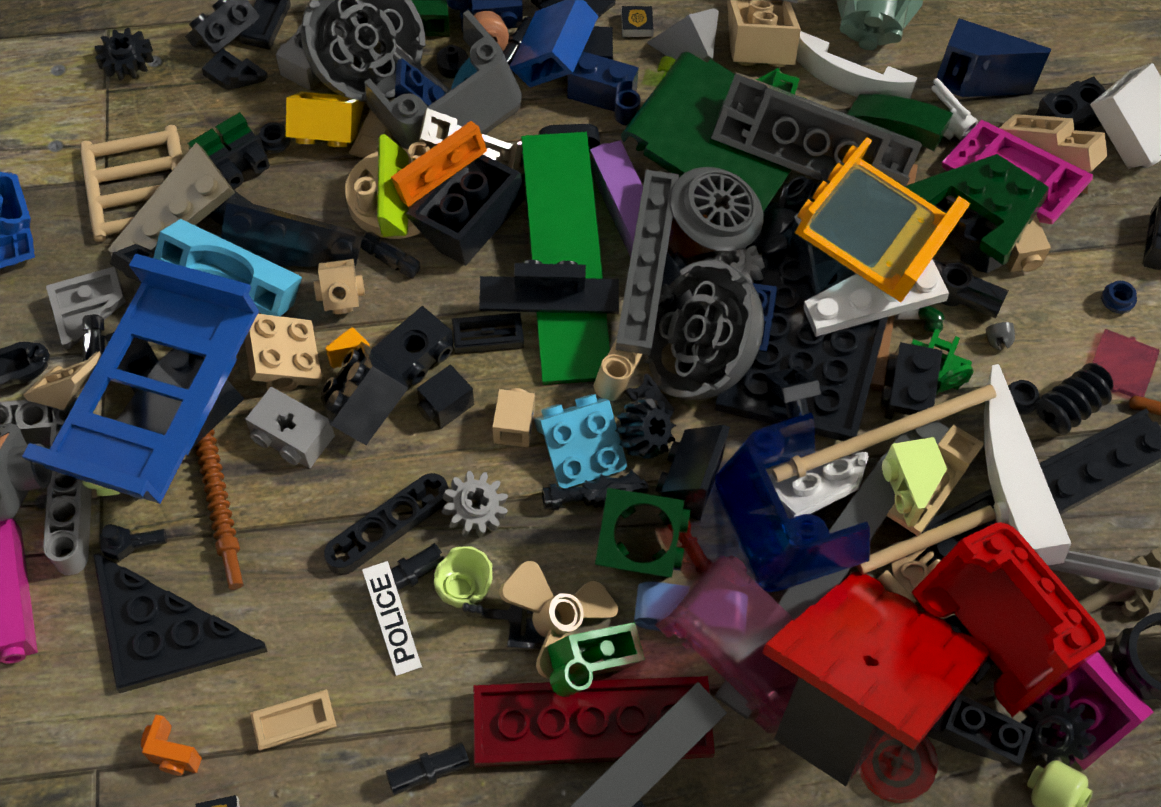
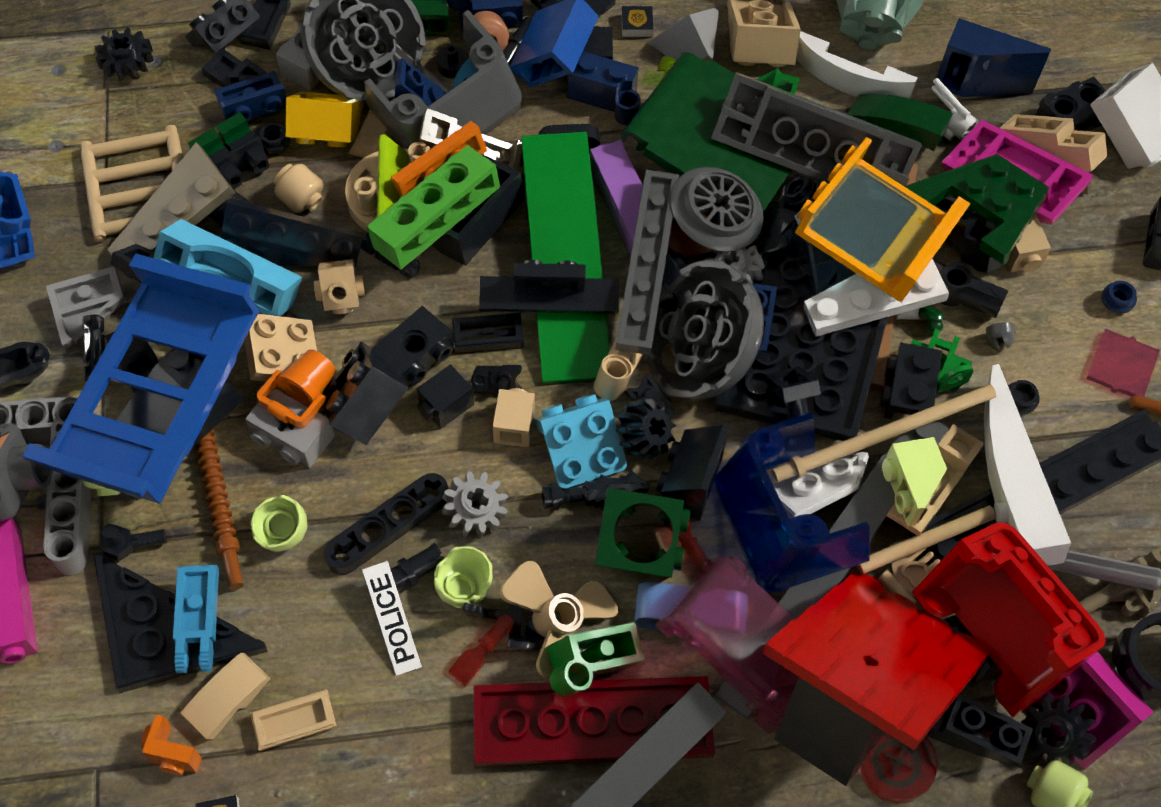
(62, 385): tan slope -> none
(195, 614): none -> dark azure hinge
(224, 694): none -> tan slope
(252, 97): none -> dark blue bracket
(279, 523): none -> yellowish green hair
(298, 188): none -> tan head
(301, 381): none -> orange piece
(339, 347): light orange slope -> none
(427, 768): black pin -> none
(433, 206): none -> bright green brick
(473, 659): none -> clear red piece
(492, 378): none -> black piece
(1075, 398): black piece -> none

